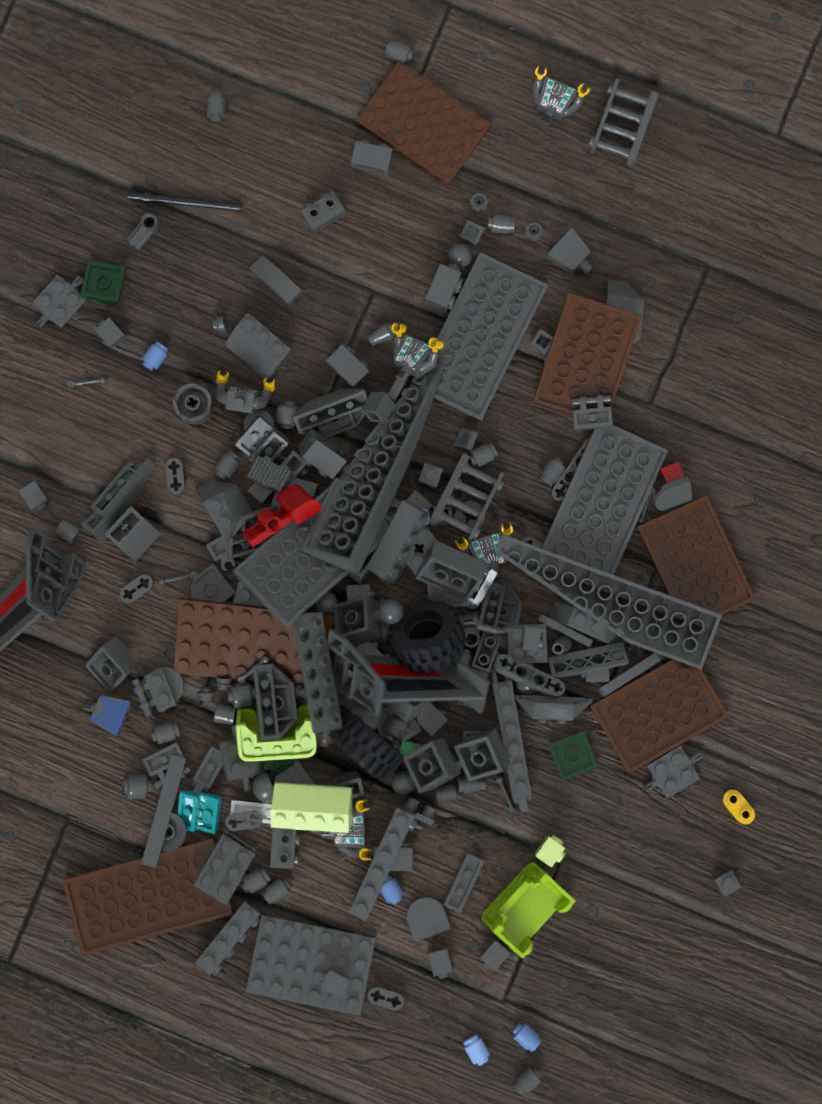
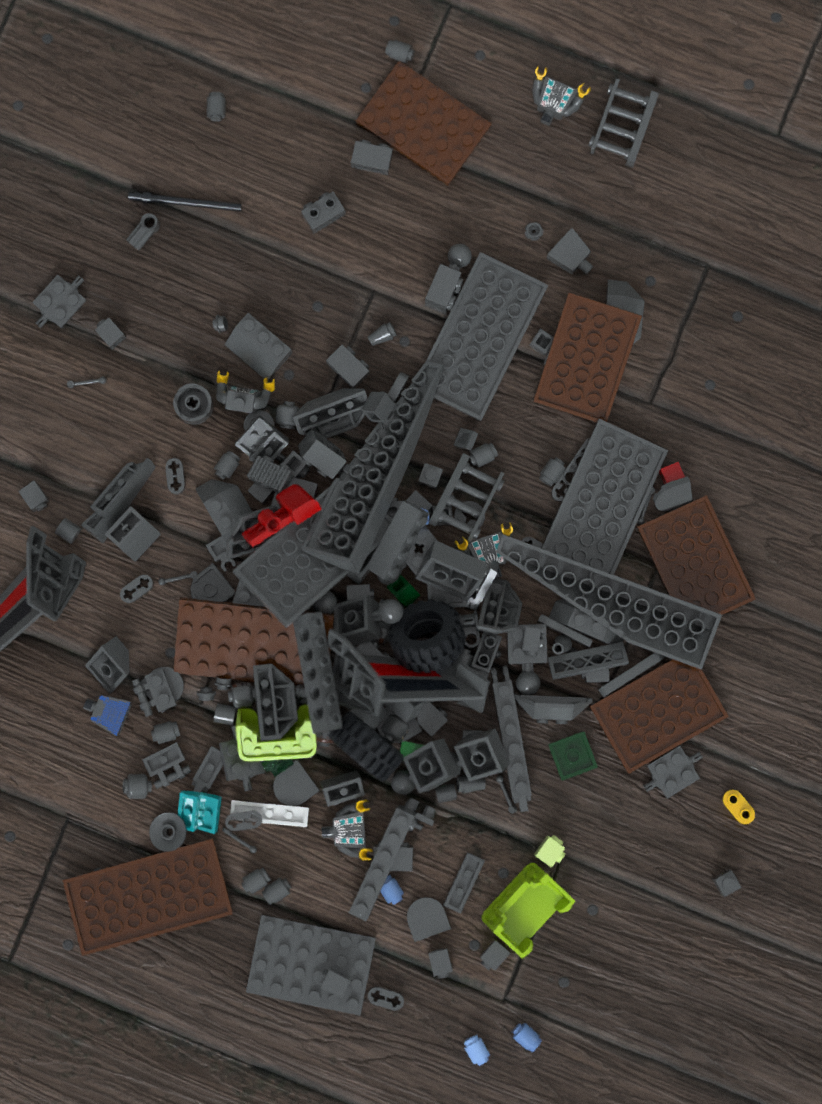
(103, 282): dark green plate -> none
(154, 356): medium blue brick -> none
(163, 811): dark grey sticker -> none
(223, 869): dark grey plate -> none
(225, 941): dark grey brick -> none
(241, 679): dark grey hinge -> none
(263, 788): dark grey hair -> none
(276, 280): dark grey slope -> none
(284, 848): dark grey brick -> none
(311, 807): yellowish green slope -> none
(403, 591): none -> dark green brick
(413, 355): torso -> none
(472, 233): dark grey plate -> none
(479, 197): dark grey plate -> none
(501, 223): dark grey brick -> none
(527, 1081): dark grey brick -> none
(528, 679): dark grey beam -> none
(595, 417): dark grey plate -> none

